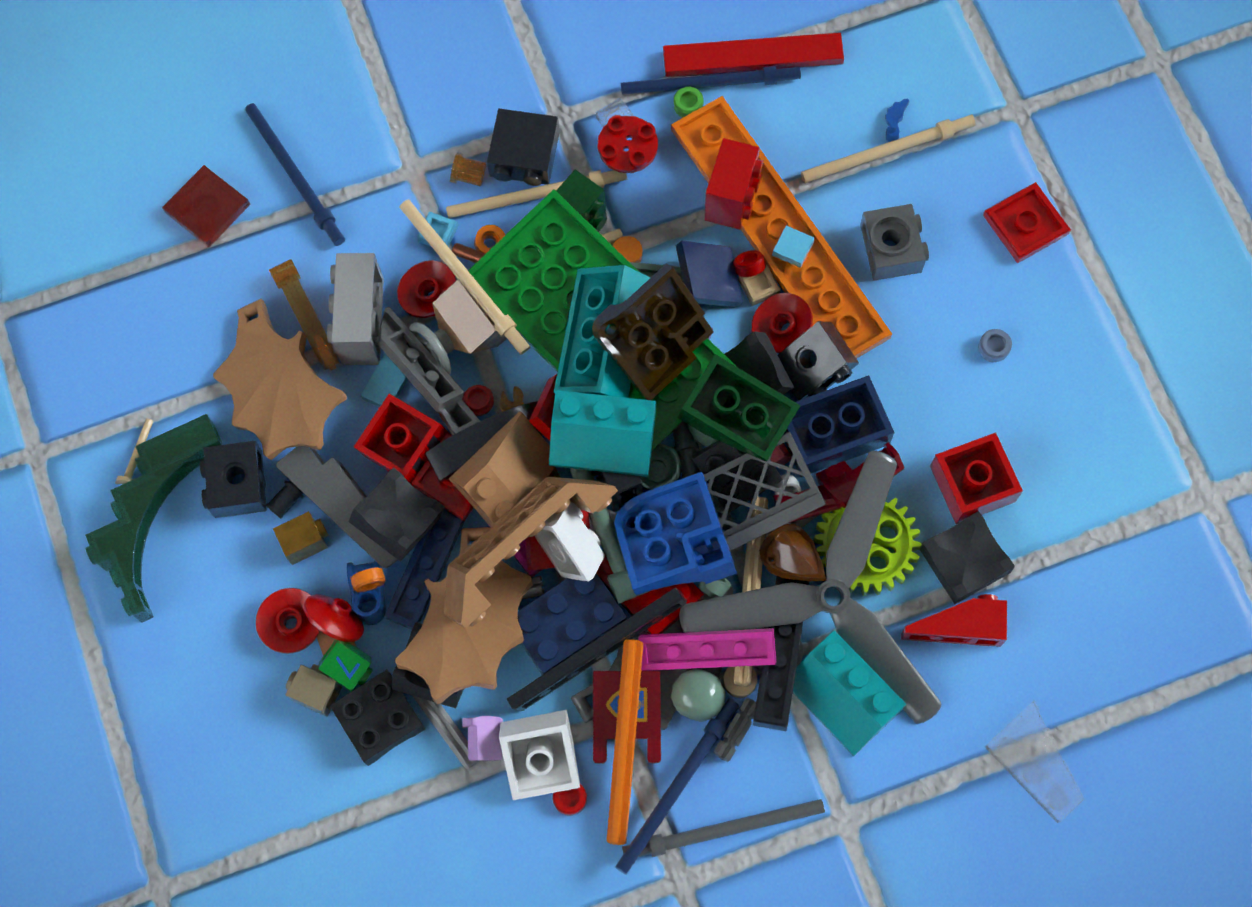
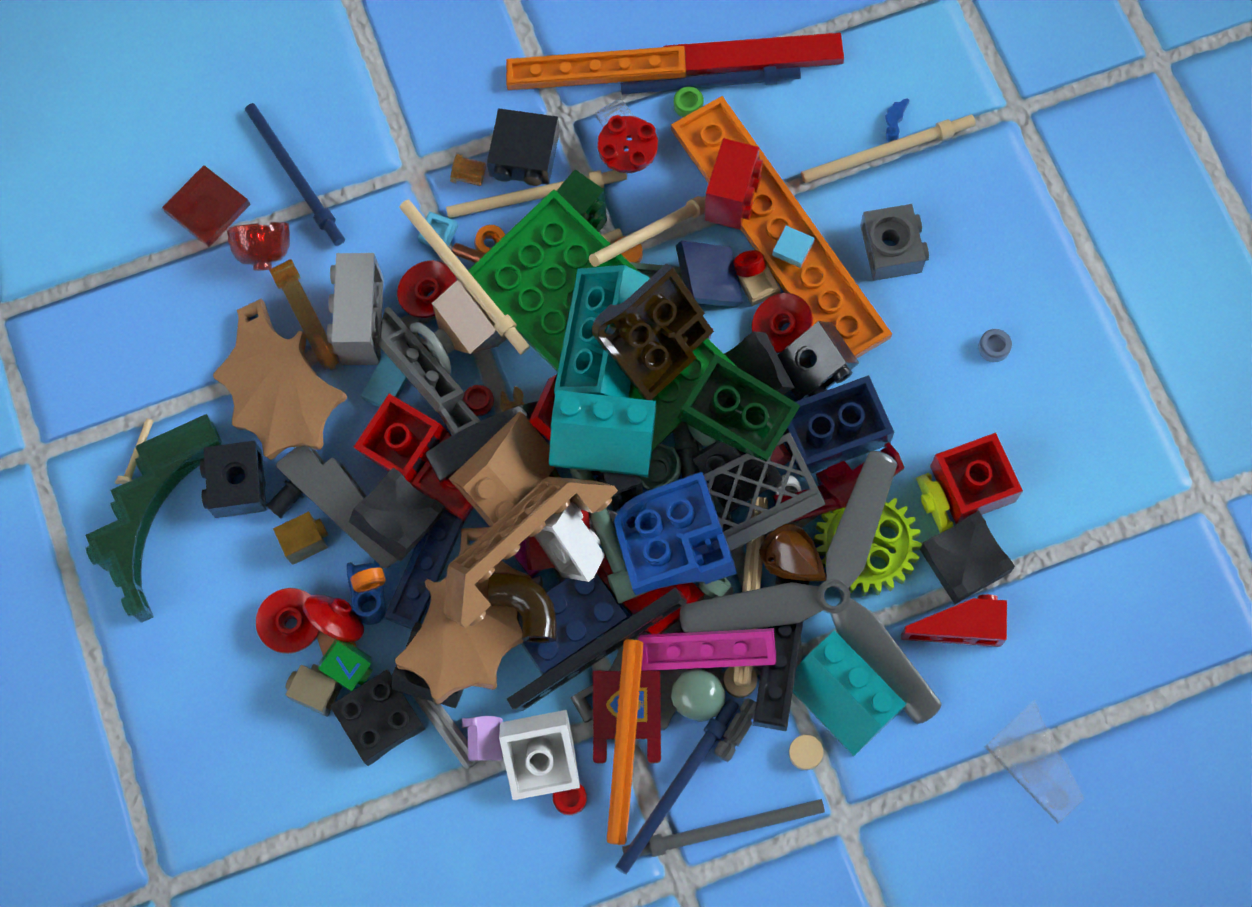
(259, 244): none -> clear red cylinder
(530, 601): none -> dark brown cylinder
(595, 68): none -> orange tile
(693, 208): none -> tan bar
(806, 752): none -> tan tile
(934, 501): none -> neon yellow plate
(1026, 222): red tile -> none

